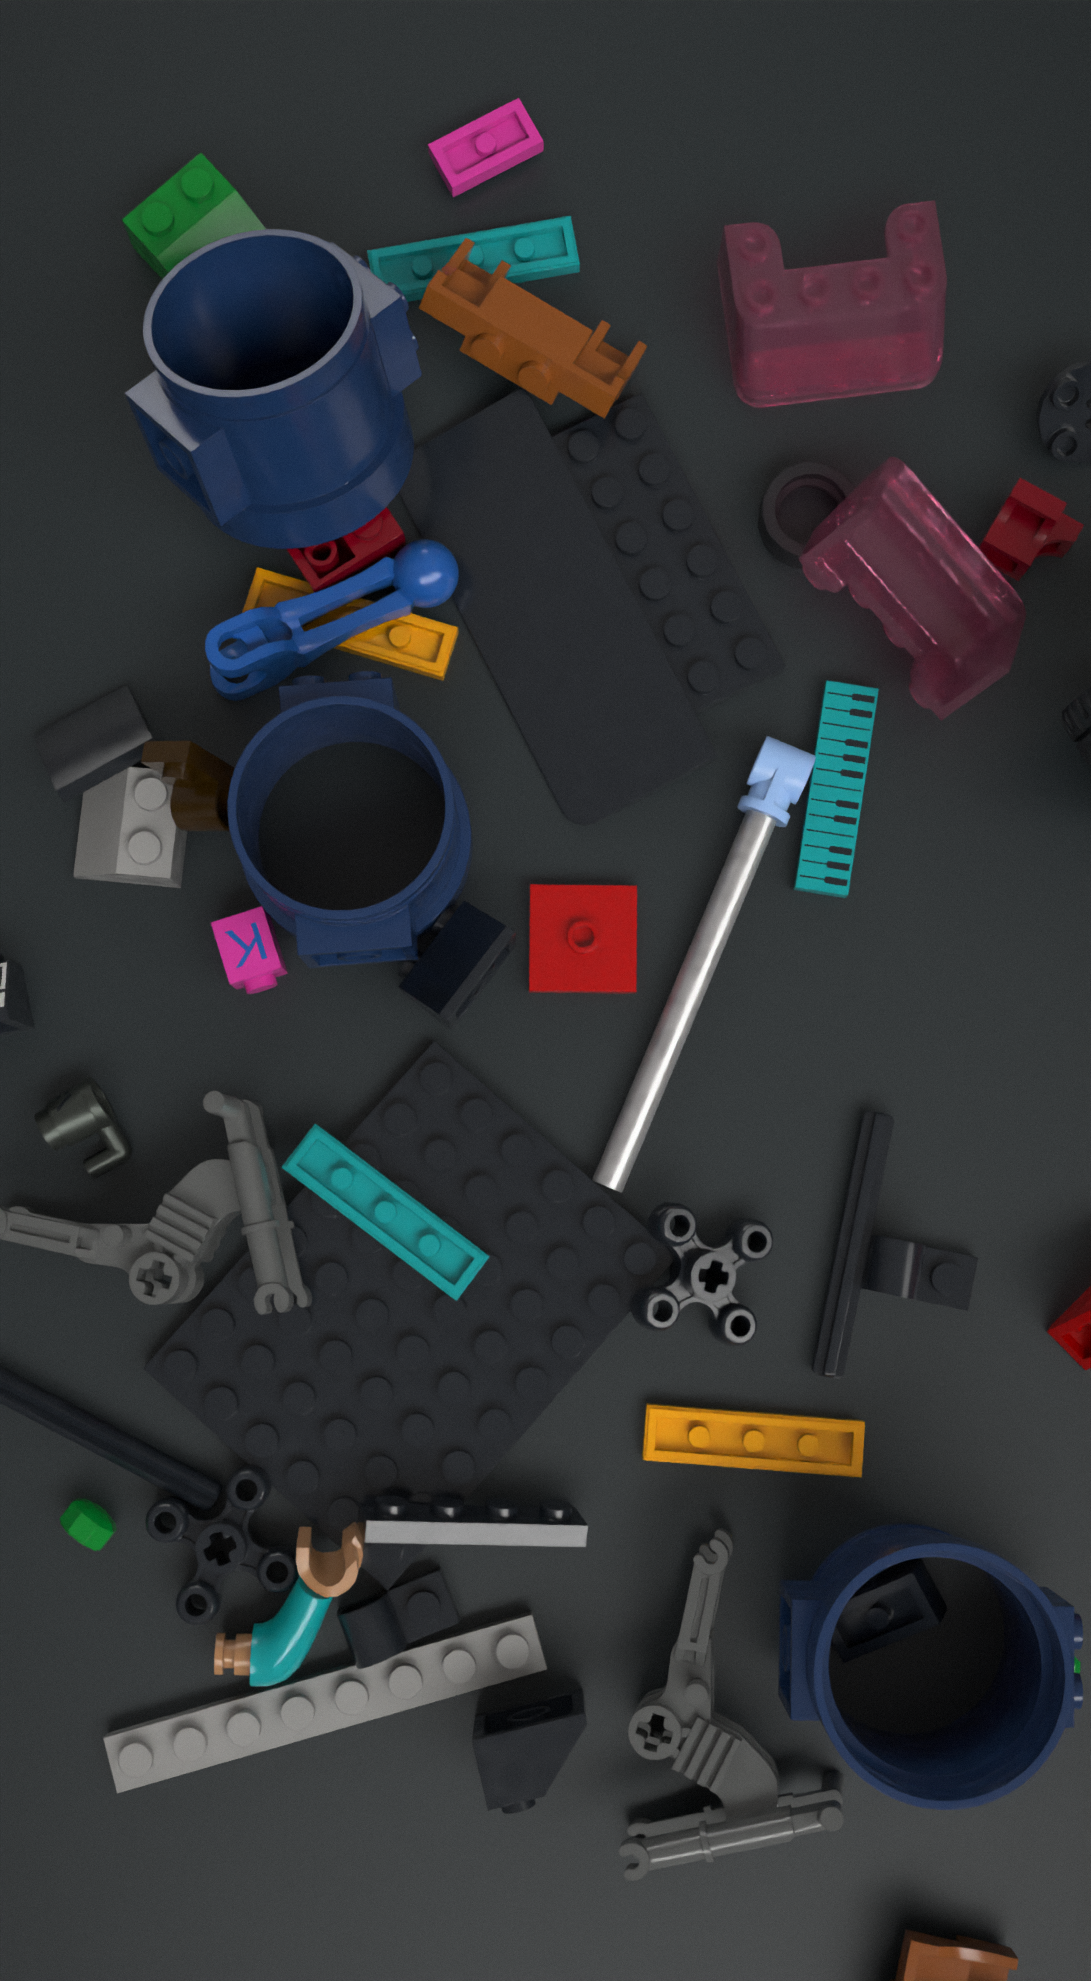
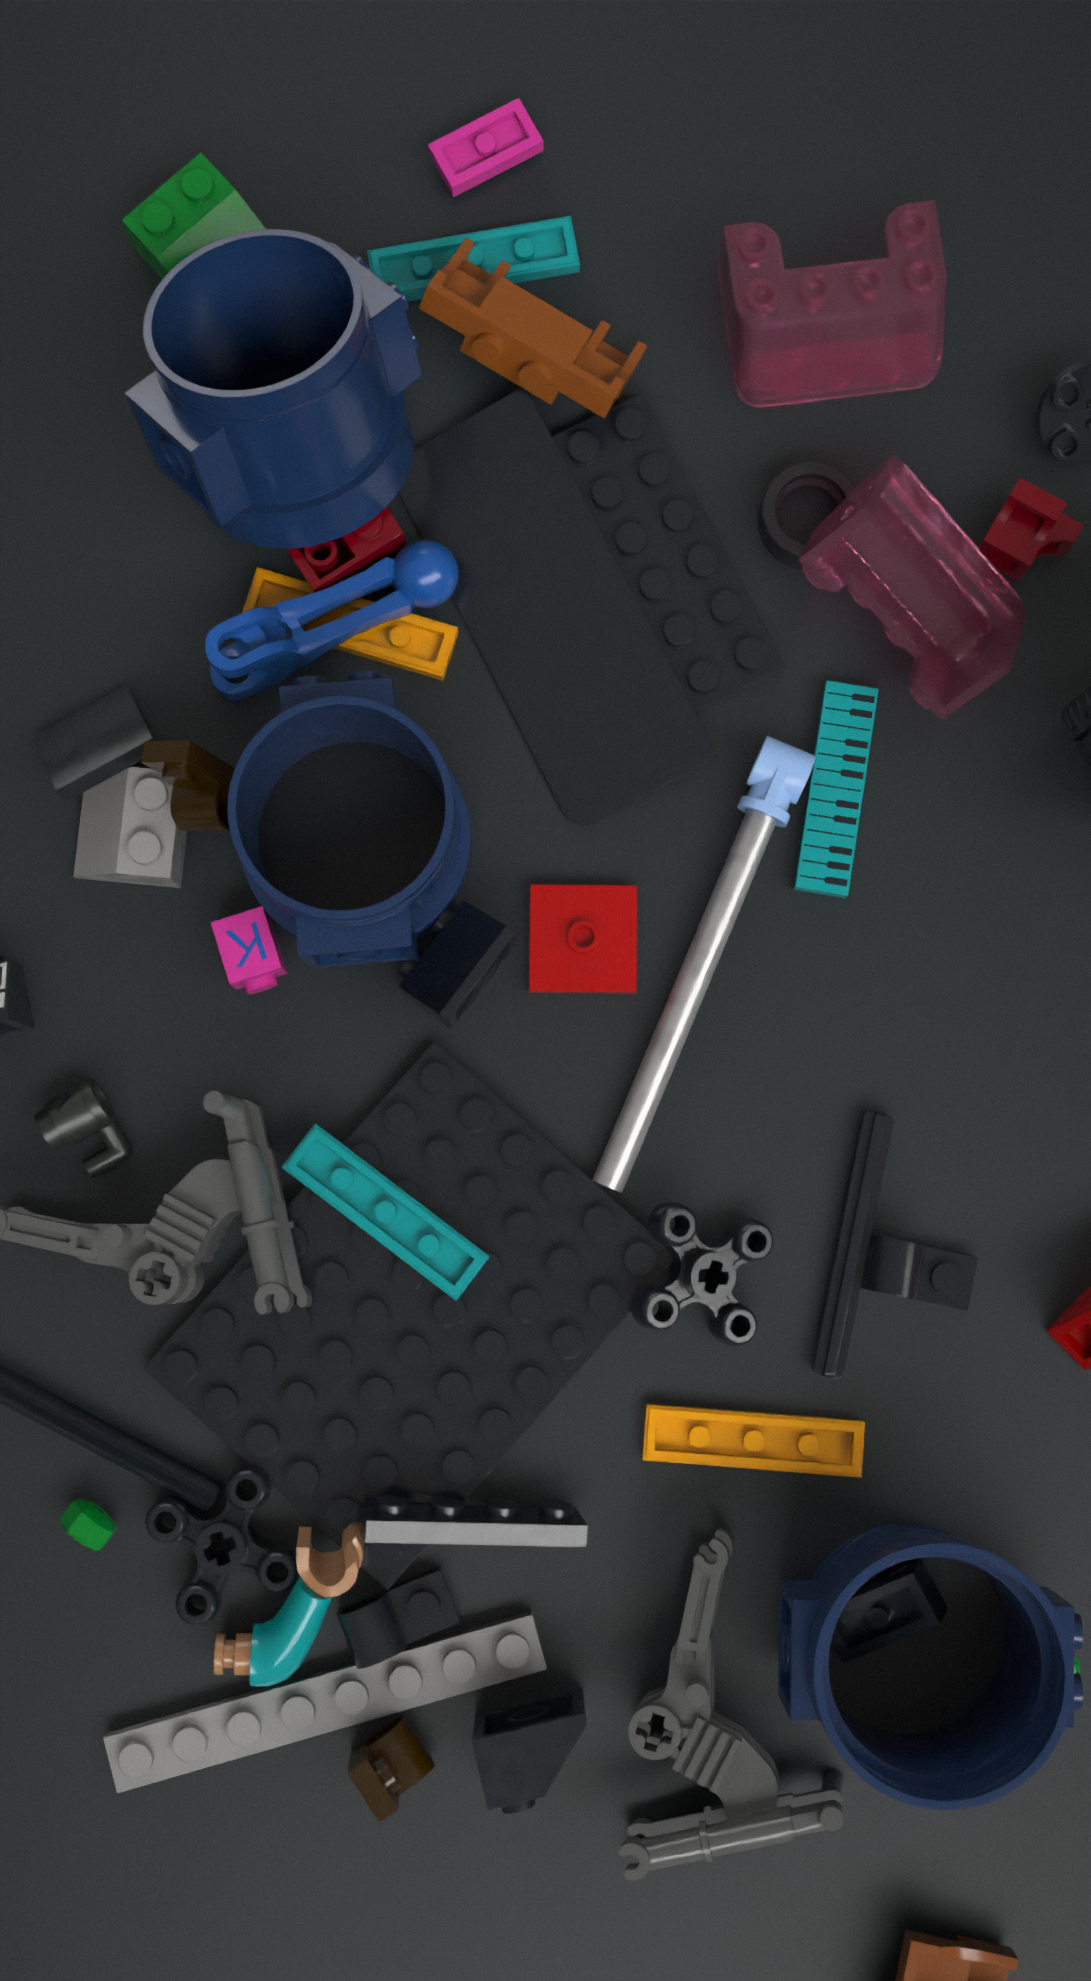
(388, 1766): none -> dark brown plate

